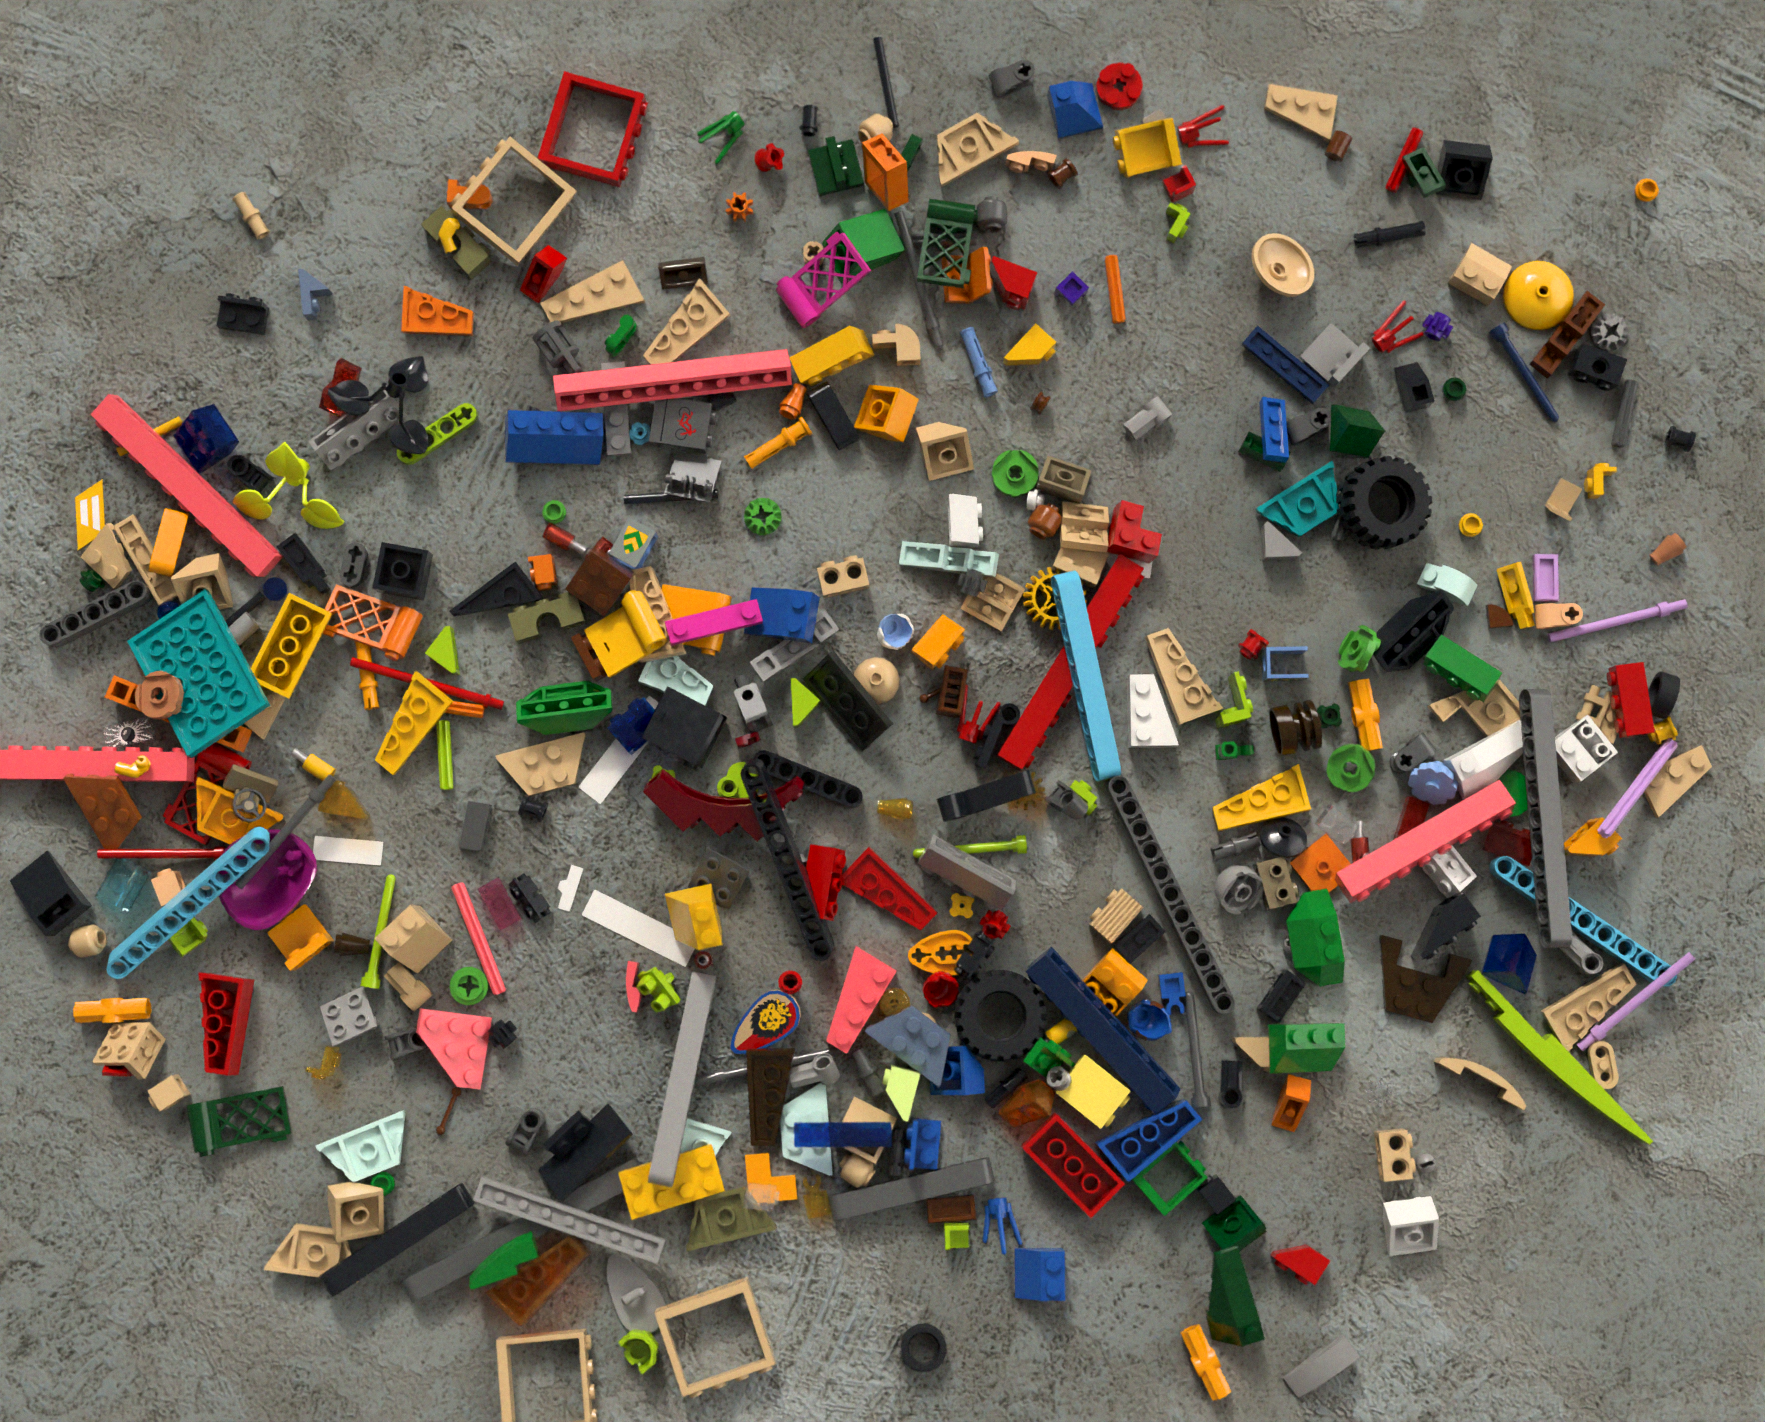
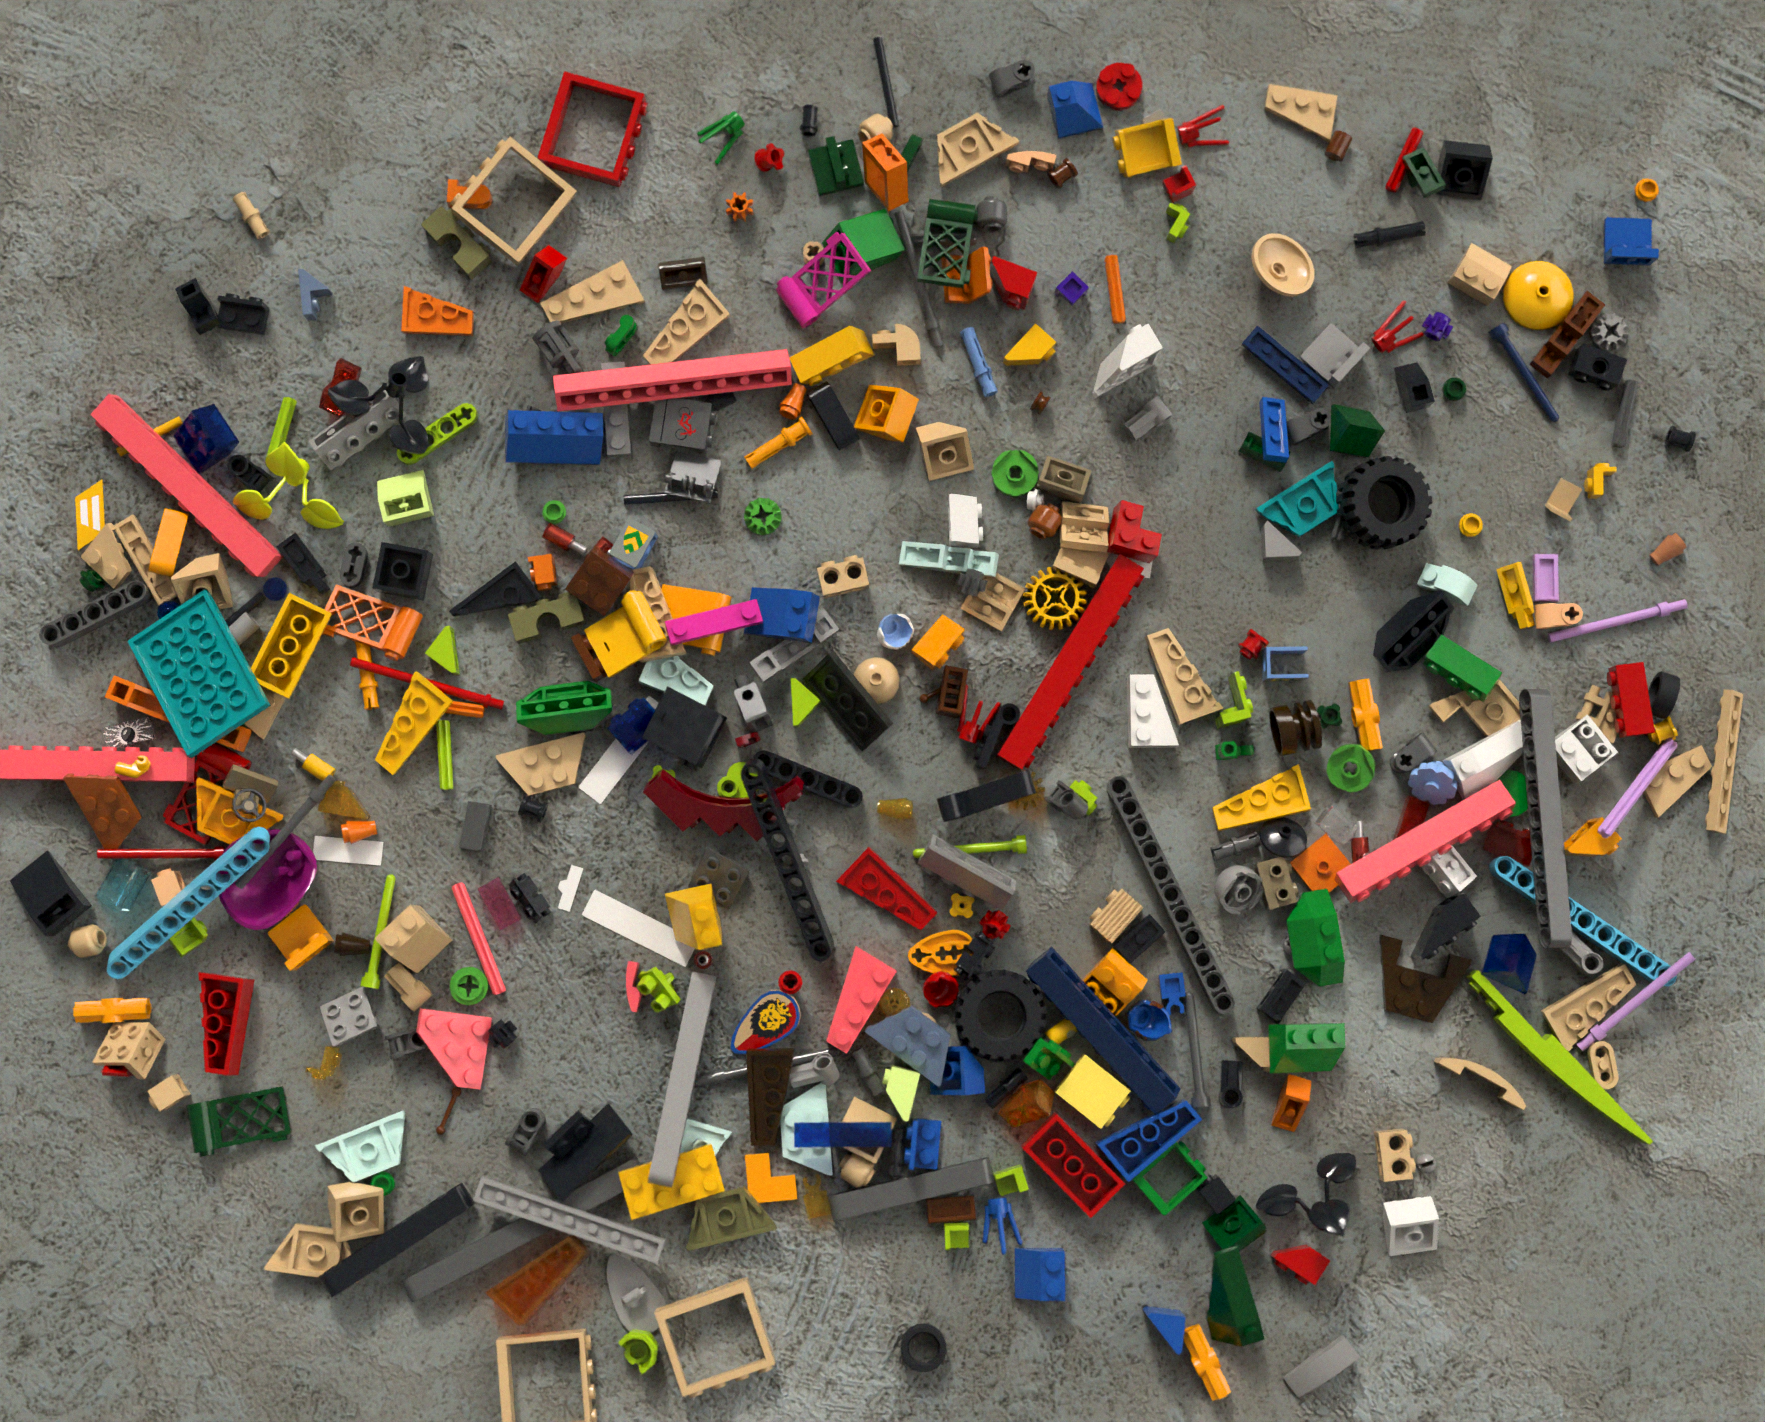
(171, 700): nougat plate -> none
(198, 306): none -> black brick
(282, 424): none -> lime axle
(358, 830): none -> orange cone
(404, 498): none -> yellowish green slope
(446, 232): yellow arm -> none
(504, 1261): green slope -> none
(640, 439): medium azure plate -> none
(761, 1196): clear bracket -> none
(824, 872): red slope -> none
(1010, 1180): none -> lime panel
(1058, 1072): light grey bush -> none
(1086, 675): medium azure beam -> none
(1128, 359): none -> white wedge
(1170, 1324): none -> blue slope
(1325, 1216): none -> black plant
(1358, 649): bright green plate -> none
(1498, 617): reddish brown tile -> none
(1628, 241): none -> blue bracket
(1724, 764): none -> tan plate

